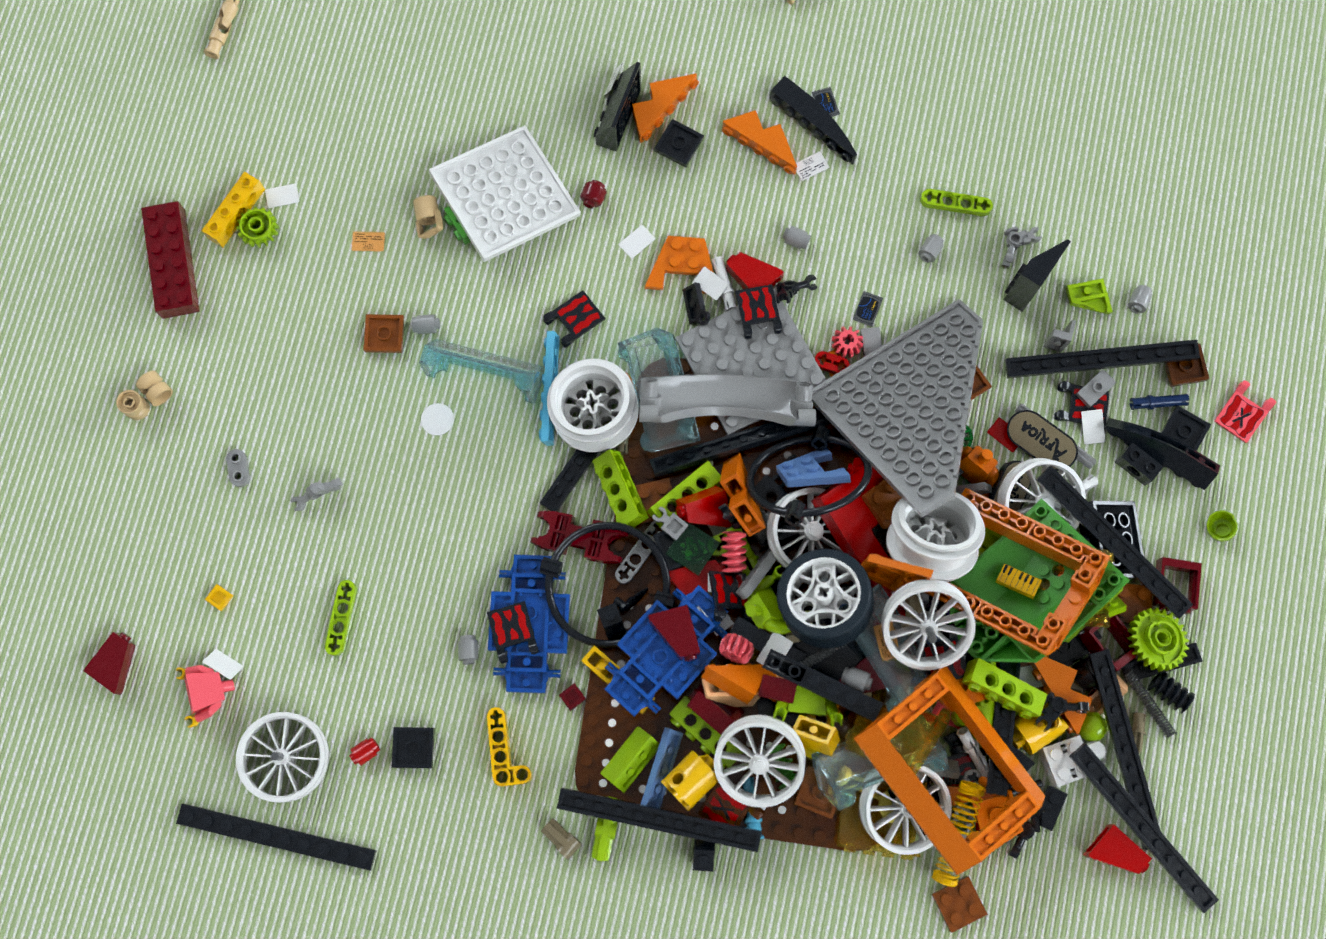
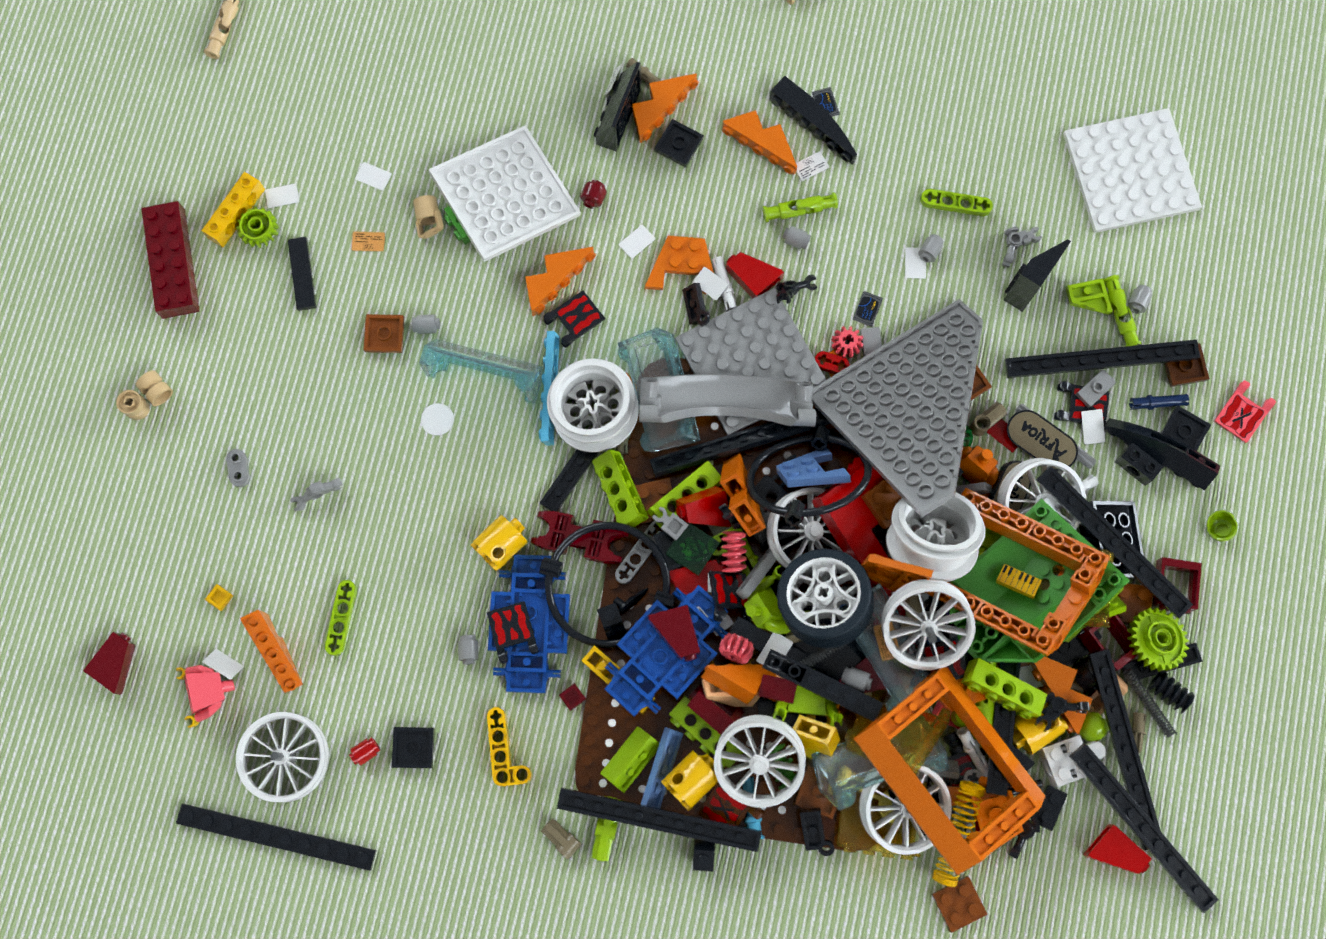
(272, 649): none -> orange slope
(302, 273): none -> black tile
(373, 176): none -> white sticker
(500, 541): none -> yellow cylinder
(560, 270): none -> orange slope
(646, 75): none -> dark tan pin
(756, 307): flag -> none
(803, 206): none -> lime piece
(814, 831): none -> black hinge
(913, 264): none -> white sticker
(988, 418): none -> dark tan piece
(1060, 339): light grey panel -> none
(1118, 302): none -> lime piece
(1132, 170): none -> white plate

